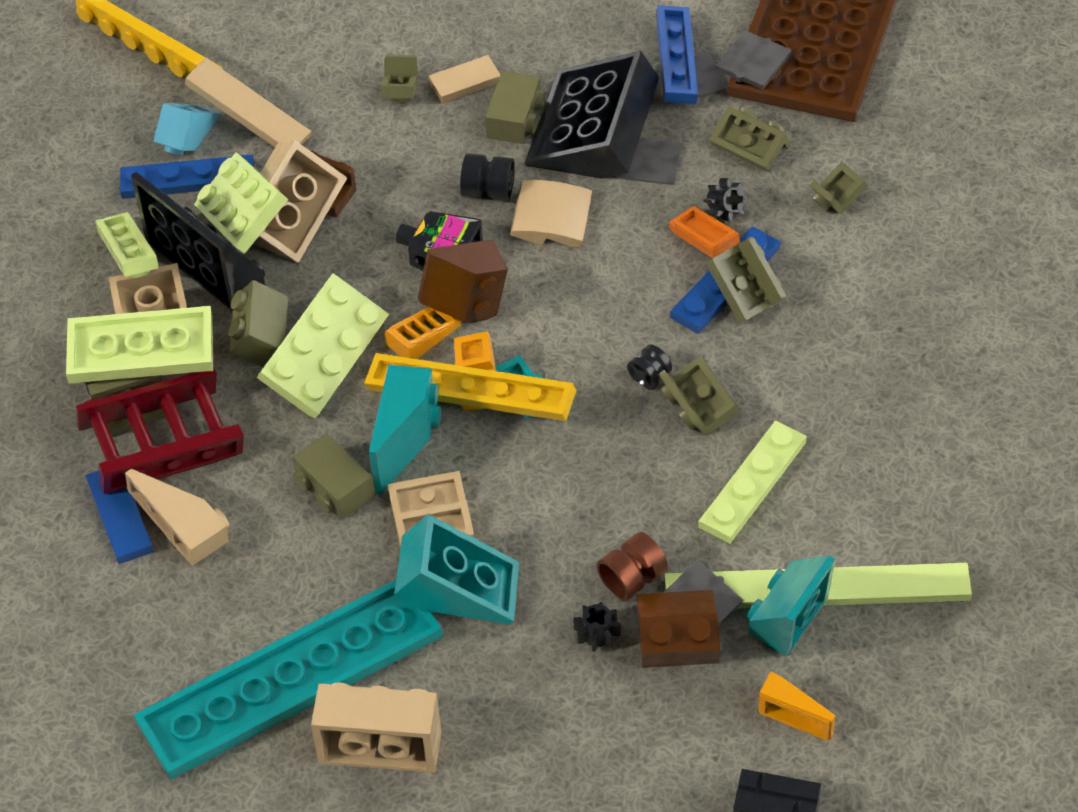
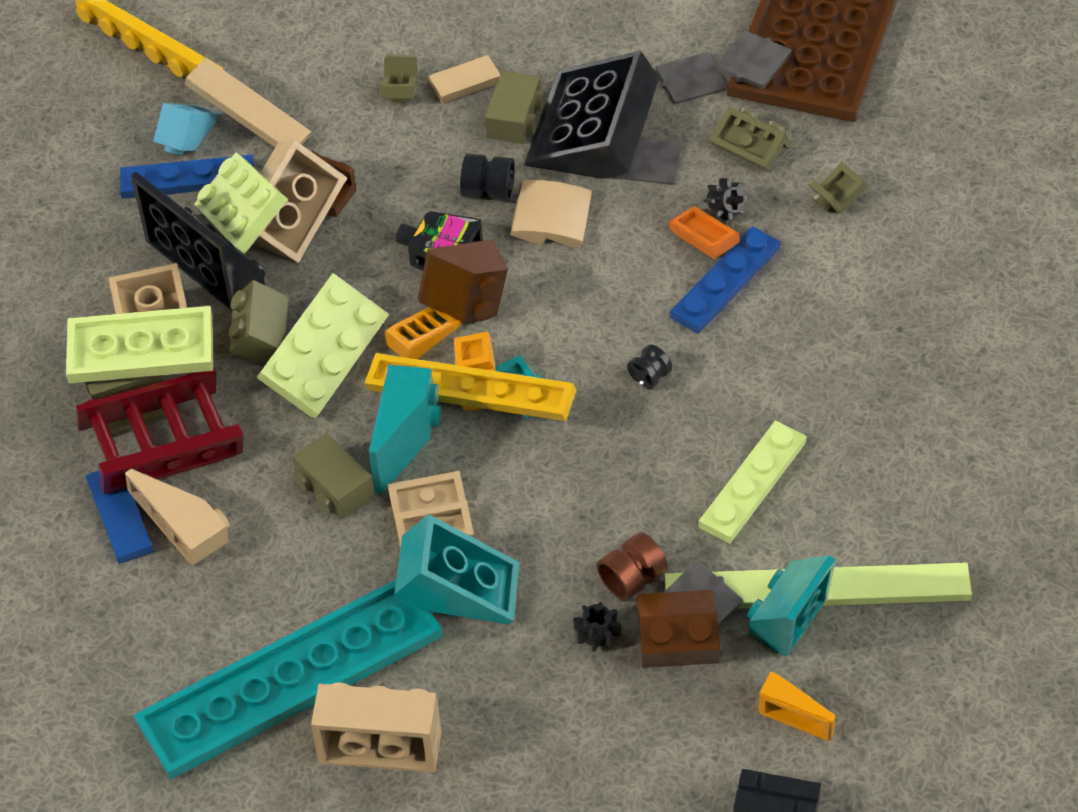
(127, 245): yellowish green plate -> none
(676, 54): blue plate -> none
(700, 395): olive bracket -> none
(746, 279): olive bracket -> none

